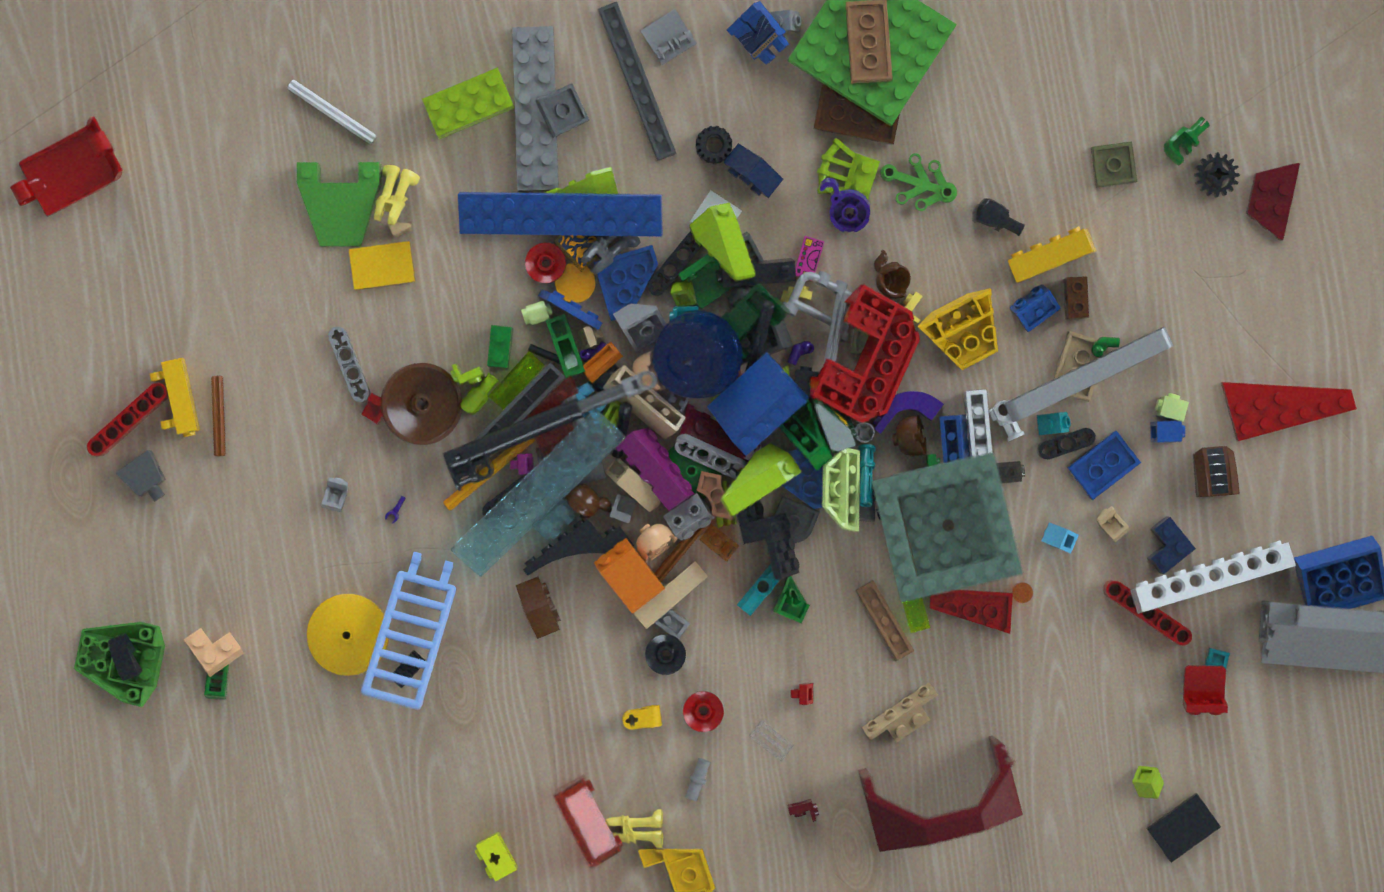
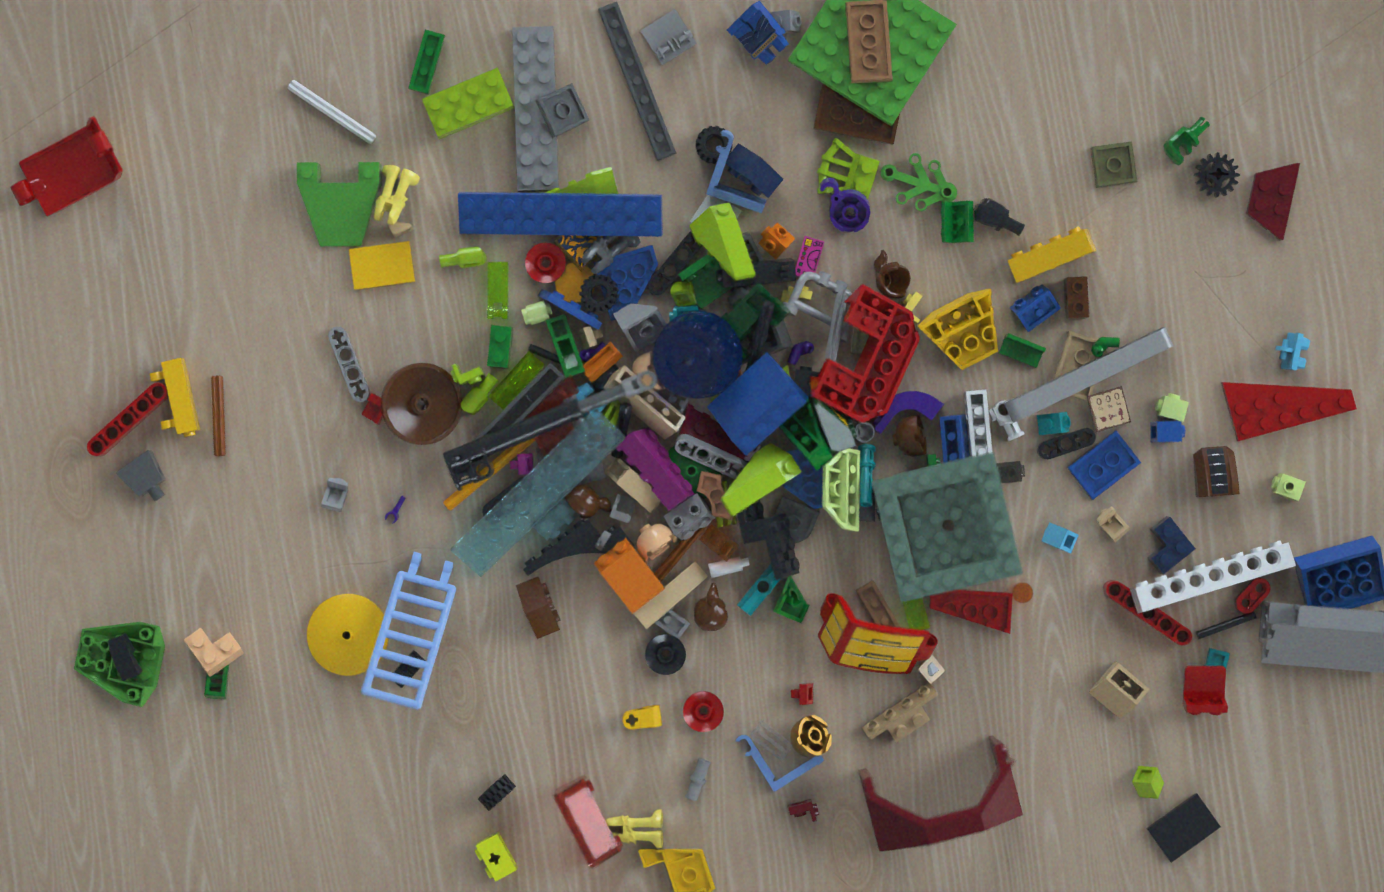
(426, 62): none -> green plate
(464, 258): none -> lime arm
(496, 792): none -> black tyre
(497, 289): none -> clear neon green plate
(602, 540): none -> light grey tile
(611, 290): none -> black tyre
(711, 611): none -> reddish brown hair
(728, 193): none -> medium blue hinge
(731, 566): none -> white cylinder
(775, 240): none -> orange brick
(775, 785): none -> medium blue hinge
(810, 737): none -> pearl gold cylinder
(870, 645): none -> panel
(930, 669): none -> tan slope
(957, 222): none -> green bracket
(1021, 350): none -> green panel
(1109, 409): none -> tan sticker
(1119, 690): none -> tan slope
(1225, 625): none -> black bar
(1254, 598): none -> red plate
(1287, 486): none -> yellowish green brick
(1291, 350): none -> medium azure hips

